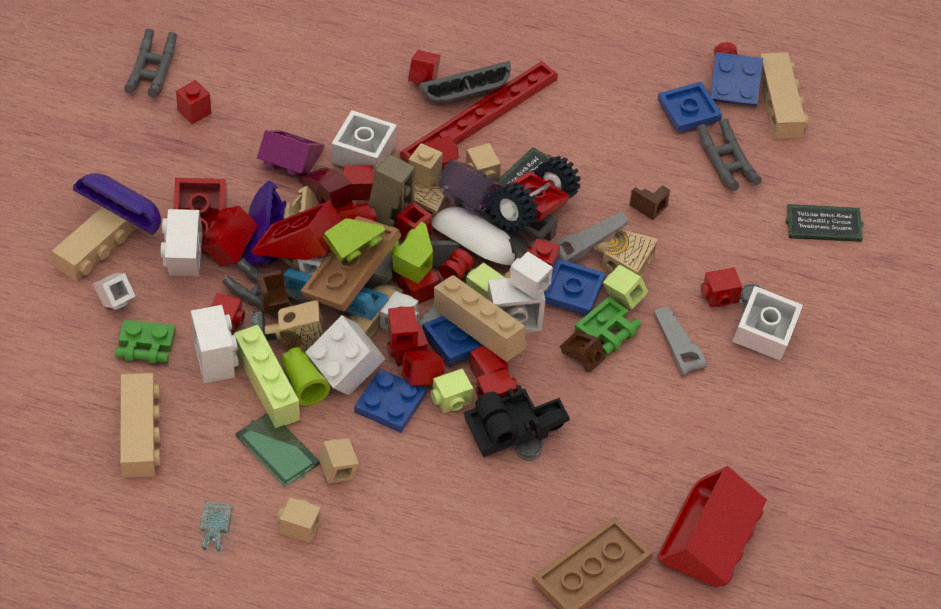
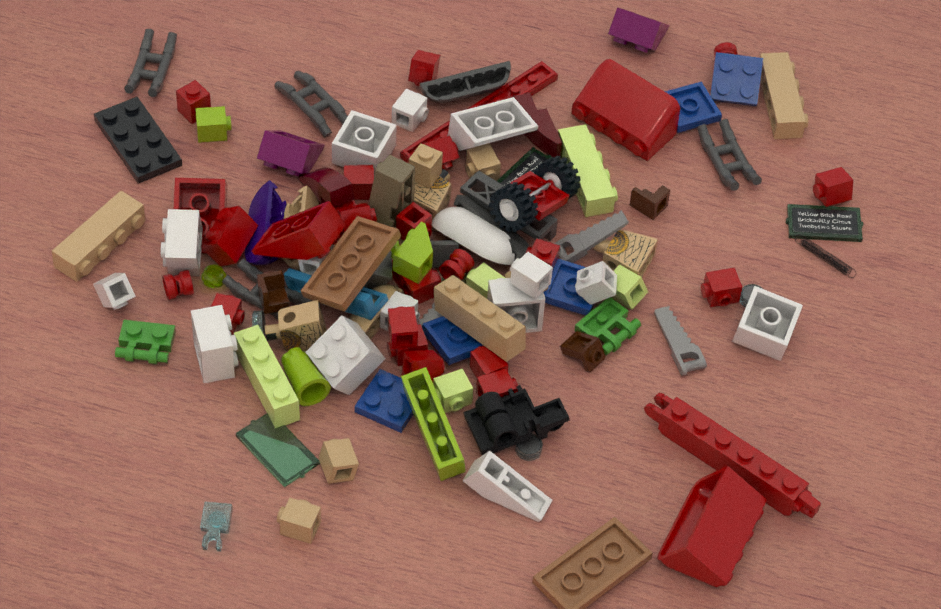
(120, 200): dark purple brick -> none
(137, 140): none -> black plate
(138, 427): tan brick -> none
(183, 282): none -> red wheel
(212, 124): none -> lime brick
(213, 276): none -> clear neon green plate
(312, 111): none -> dark grey piece
(351, 236): lime slope -> none
(409, 110): none -> white brick
(433, 424): none -> lime brick
(468, 185): clear purple slope -> none
(489, 123): none -> white slope
(506, 487): none -> white slope
(546, 136): none -> dark red slope
(595, 192): none -> yellowish green brick
(596, 282): none -> white brick
(628, 109): none -> red windscreen
(637, 29): none -> magenta slope
(722, 448): none -> red hinge
(827, 259): none -> black piece
(833, 186): none -> red brick

